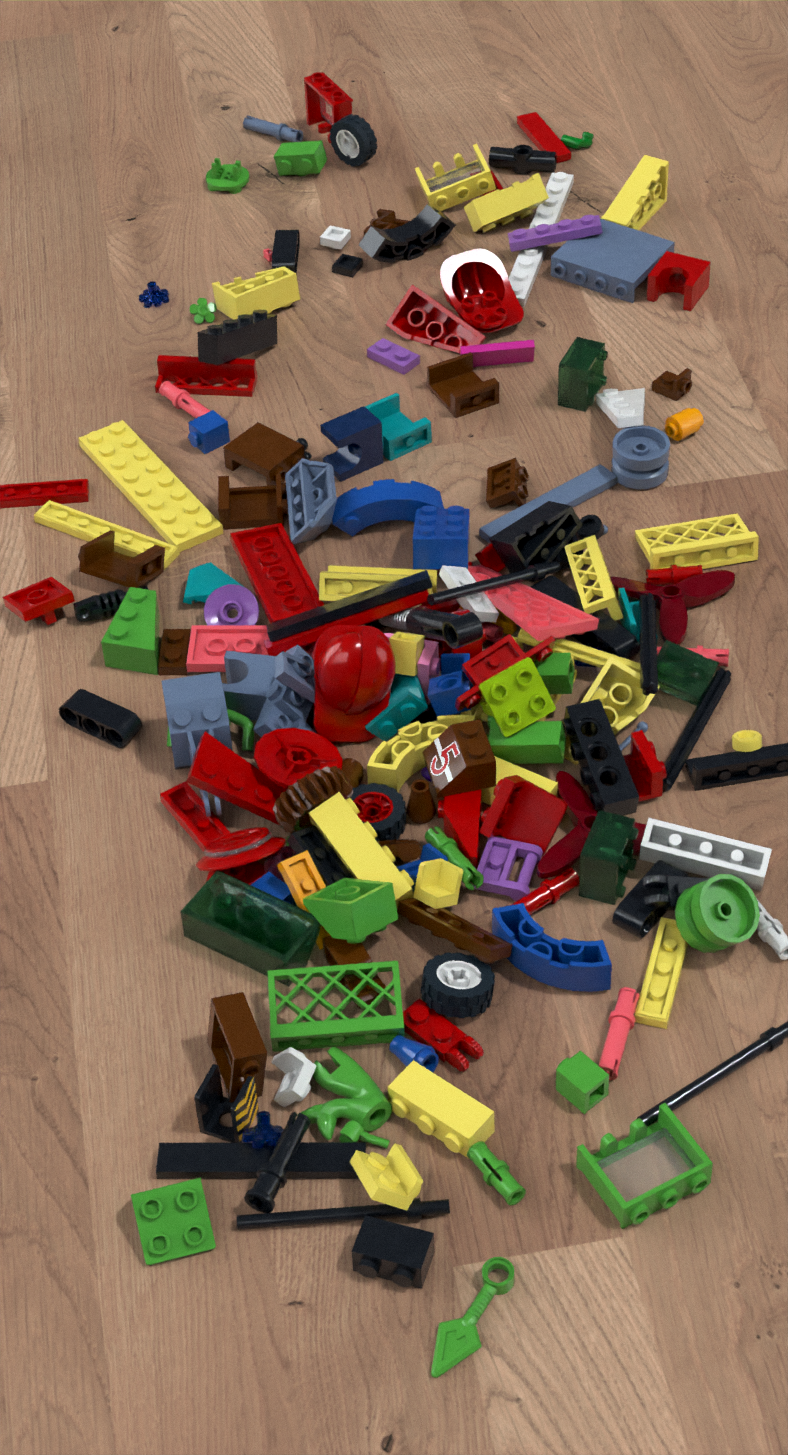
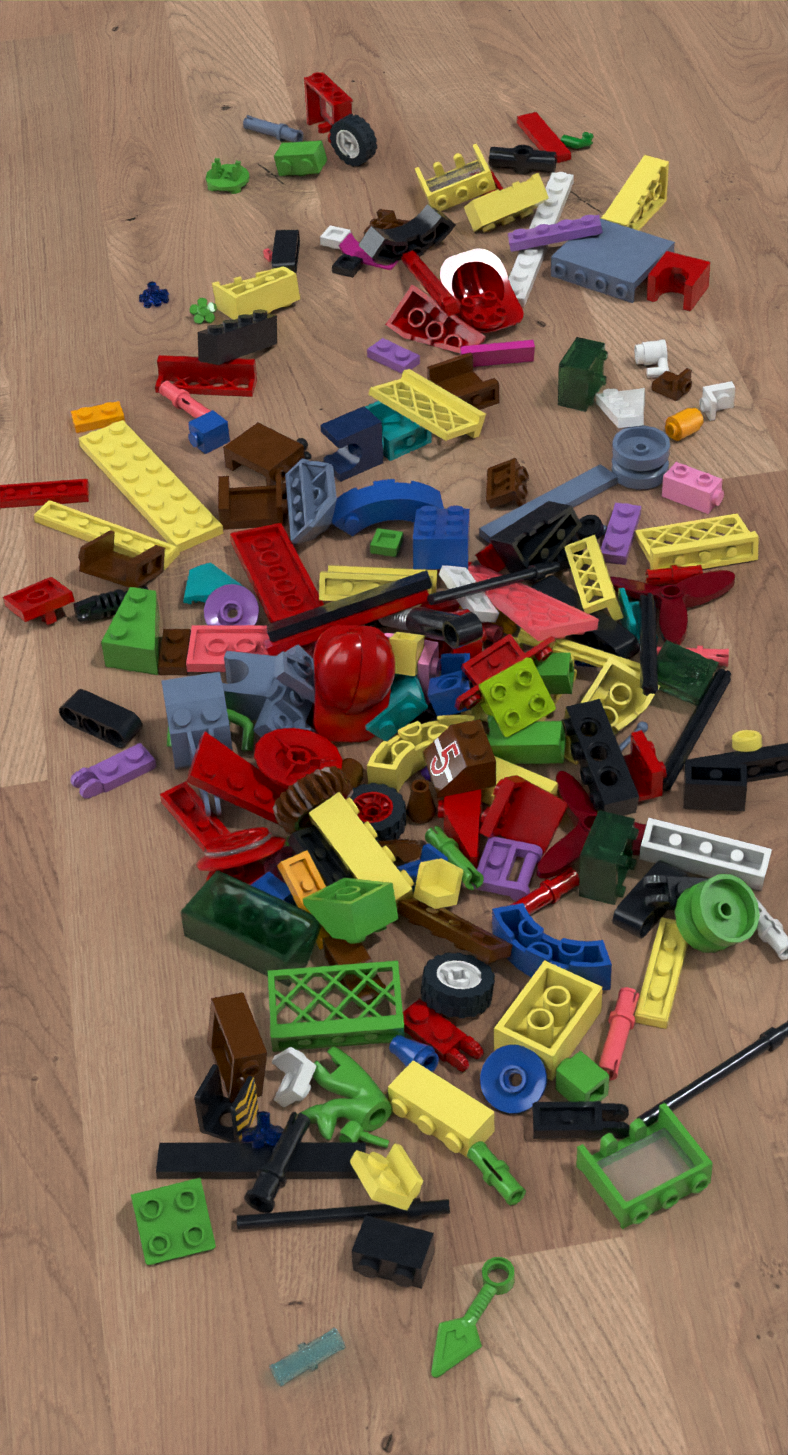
(97, 416): none -> light orange plate
(113, 771): none -> medium lavender hinge
(307, 1356): none -> clear light blue pin
(351, 247): none -> dark pink piece
(386, 542): none -> bright green plate
(430, 283): none -> red piece
(430, 406): none -> light yellow fence
(498, 1073): none -> blue dish
(550, 1015): none -> light yellow brick
(579, 1120): none -> black hinge
(620, 533): none -> medium lavender plate
(651, 354): none -> white piece
(692, 487): none -> bright pink brick
(715, 786): none -> black brick
(717, 398): none -> white bracket

